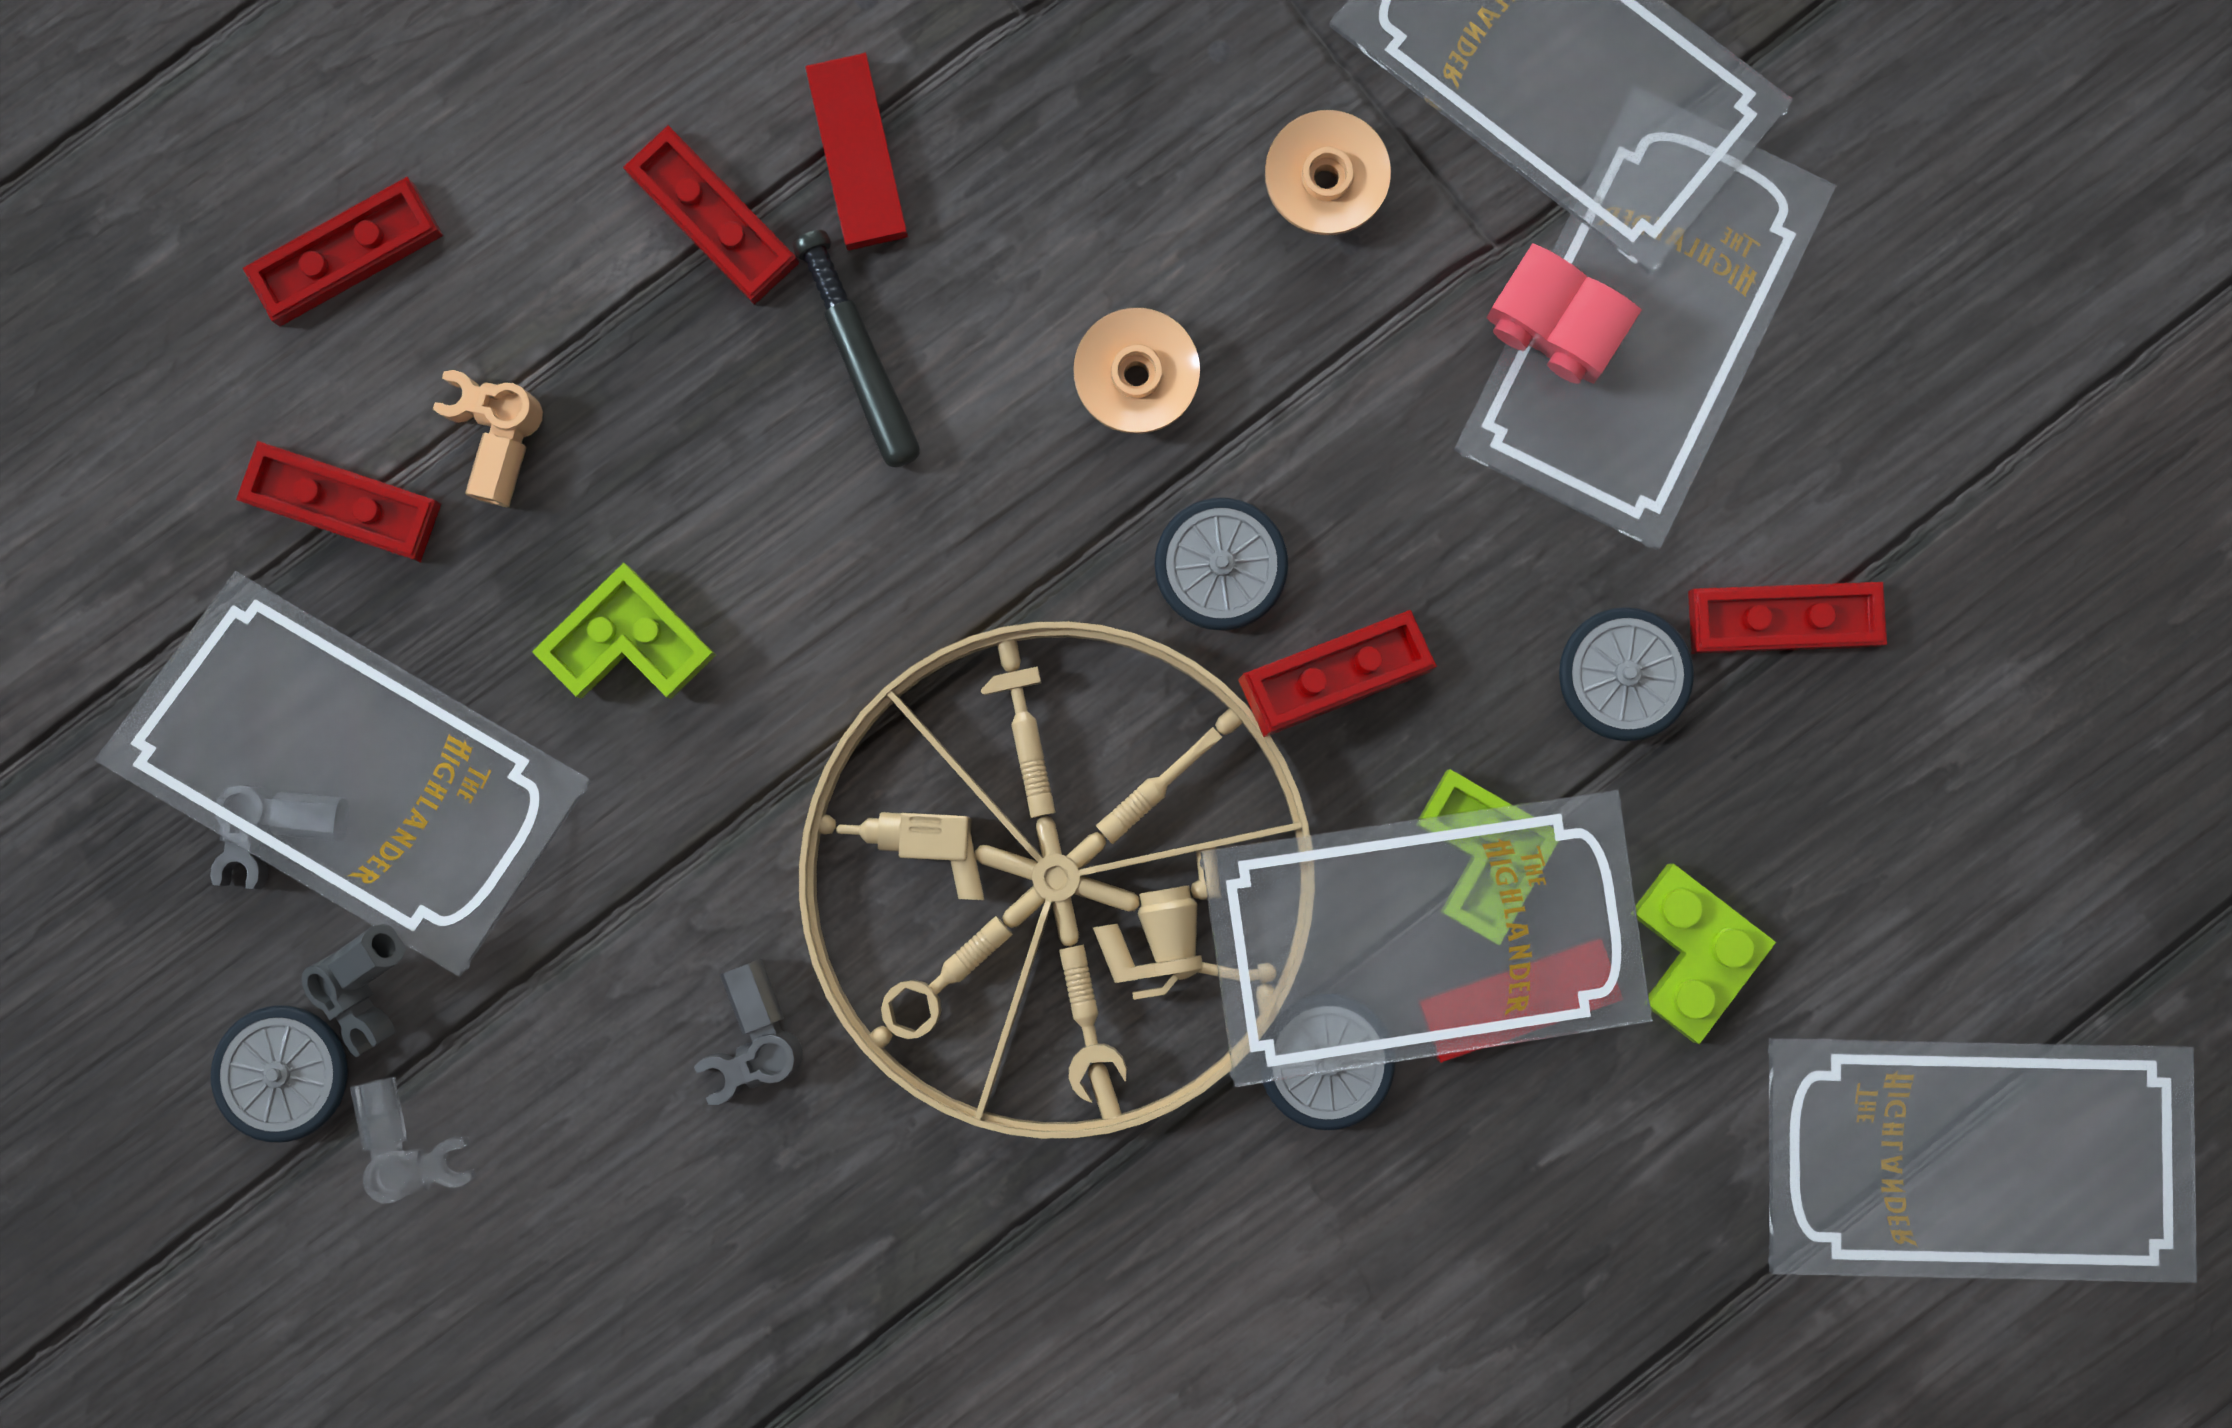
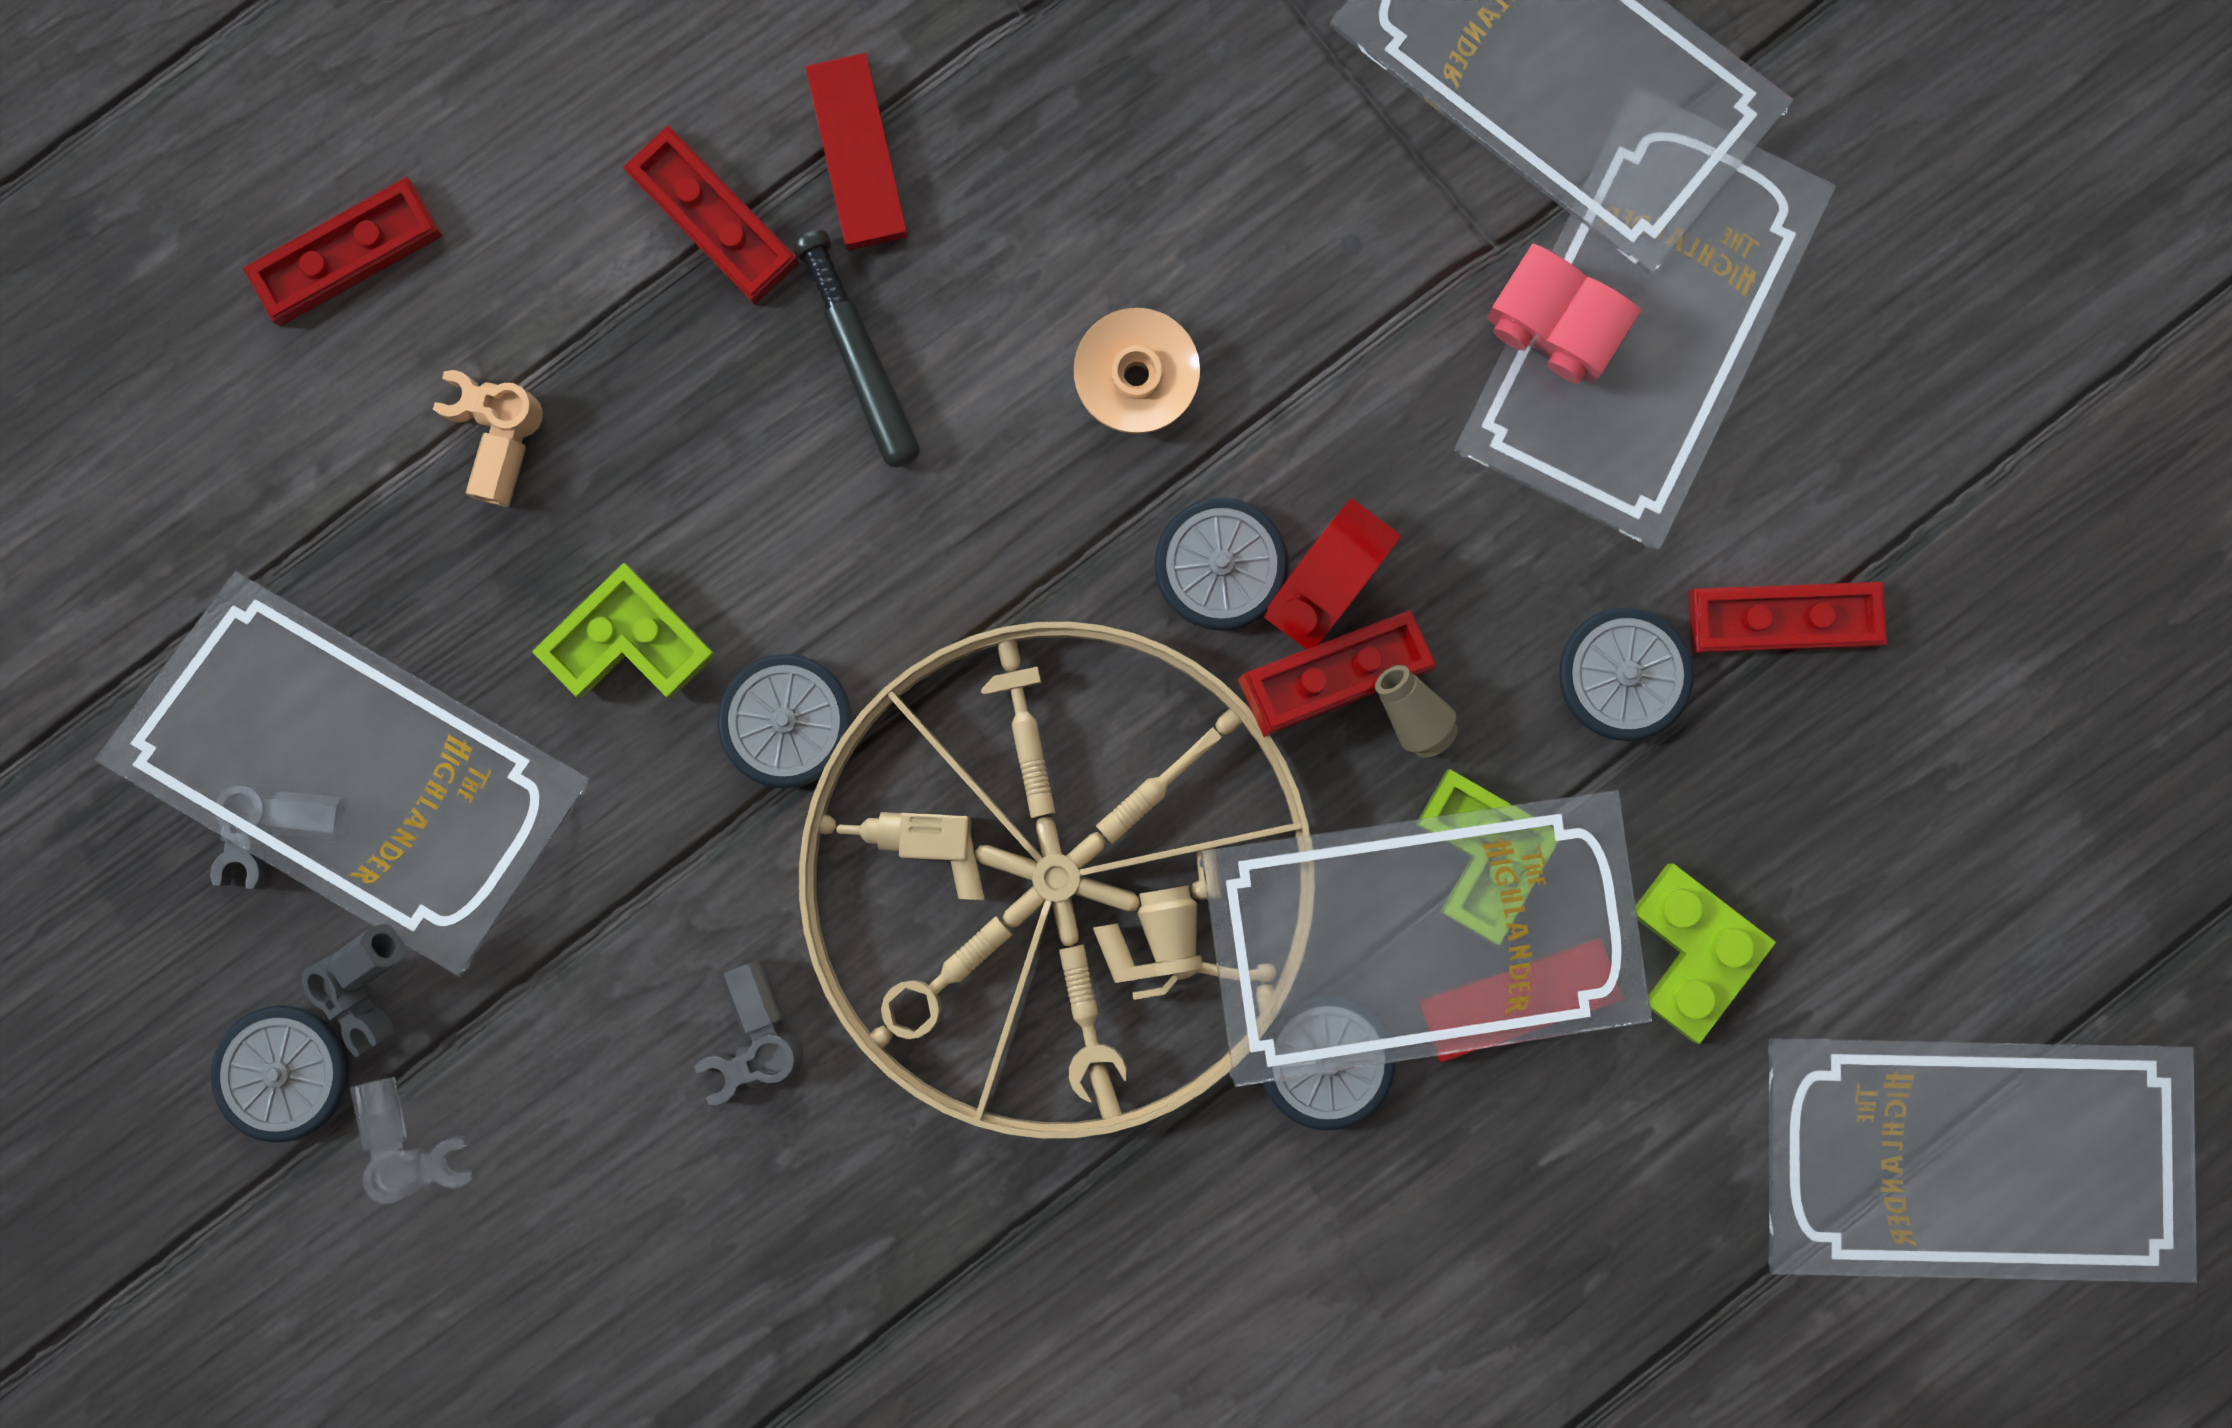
(338, 501): red tile -> none
(783, 720): none -> light grey wheel
(1331, 574): none -> red brick
(1334, 144): light nougat dish -> none
(1417, 713): none -> dark tan cone

